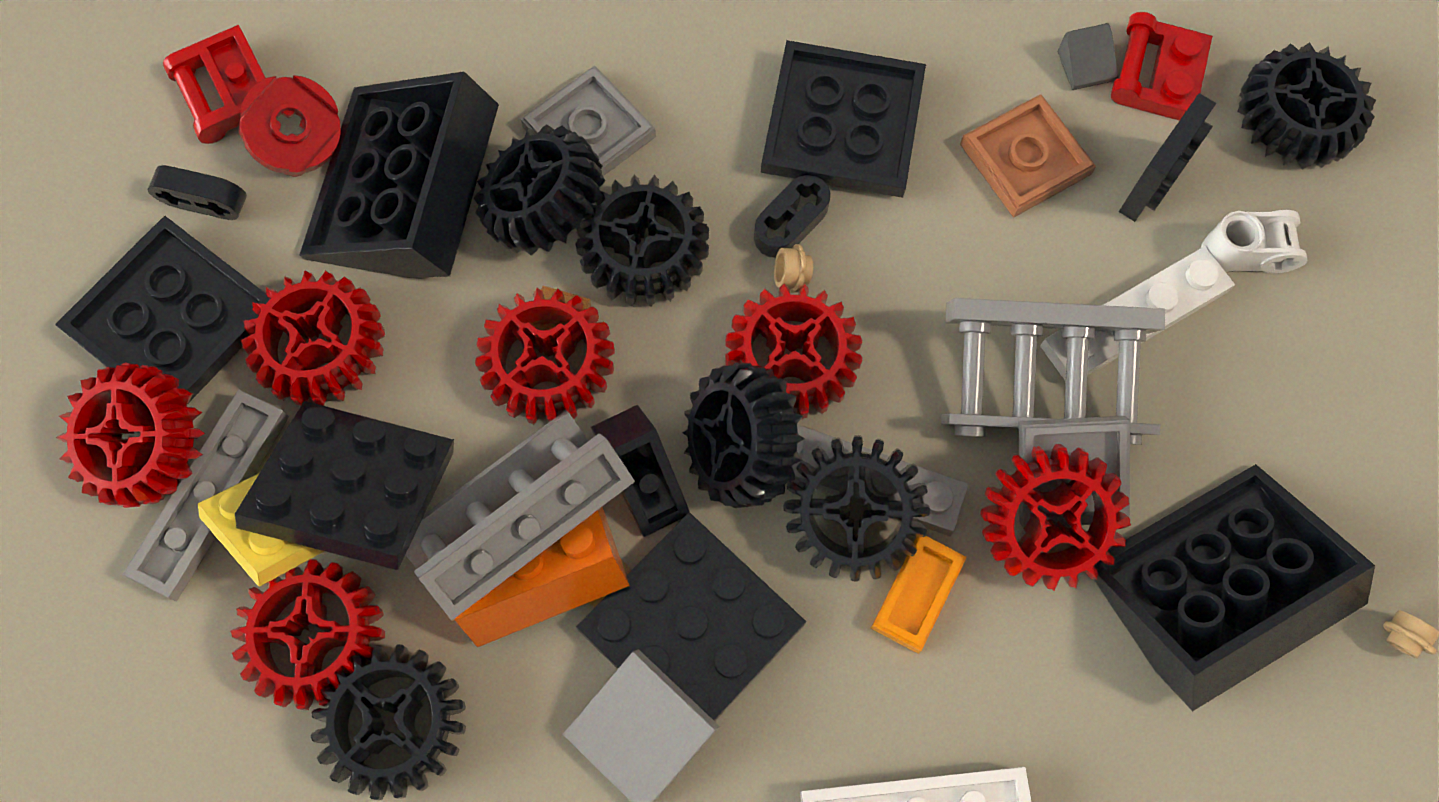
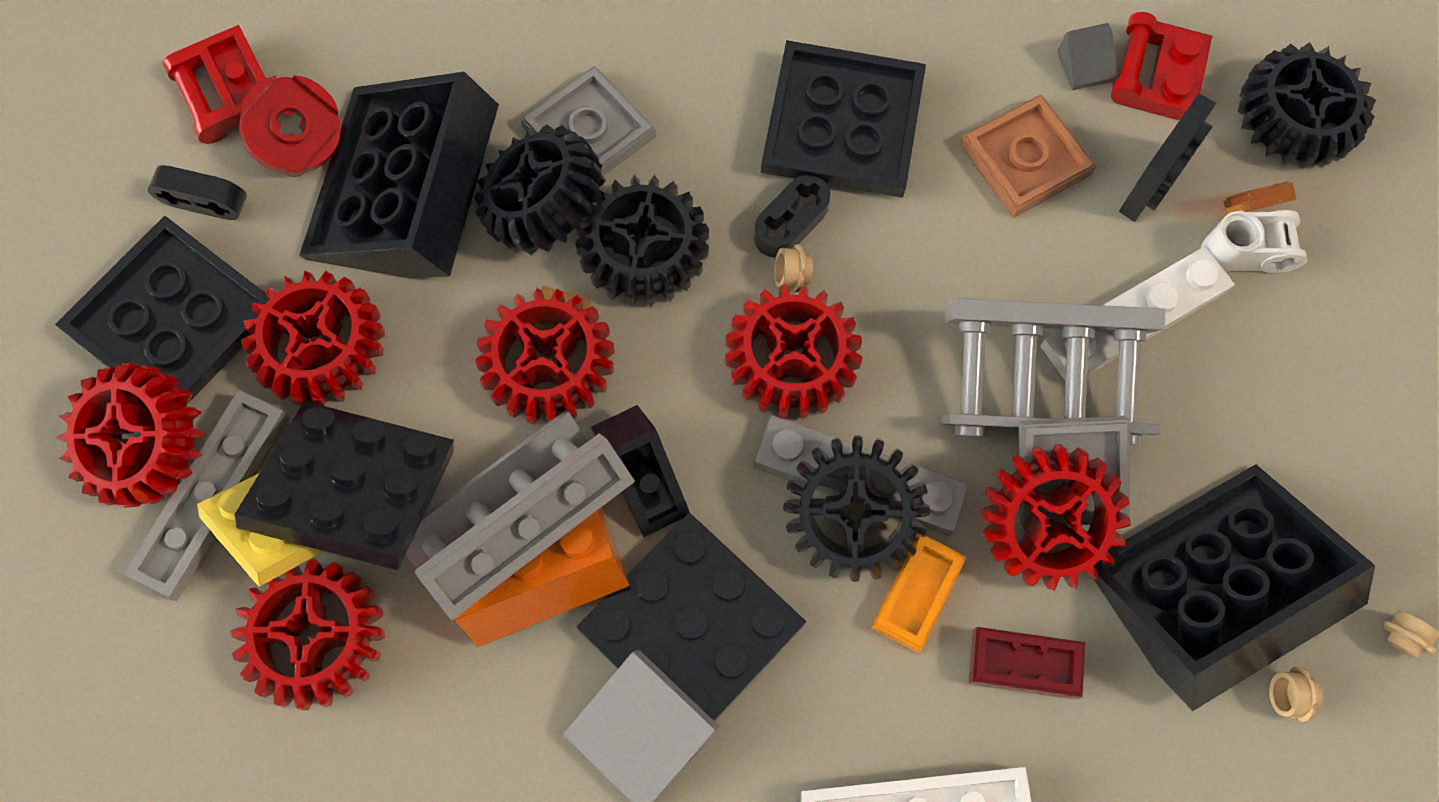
(370, 740): black gear -> none
(742, 435): black gear -> none
(1027, 663): none -> dark red plate
(1260, 198): none -> clear orange tile
(1295, 694): none -> tan plate

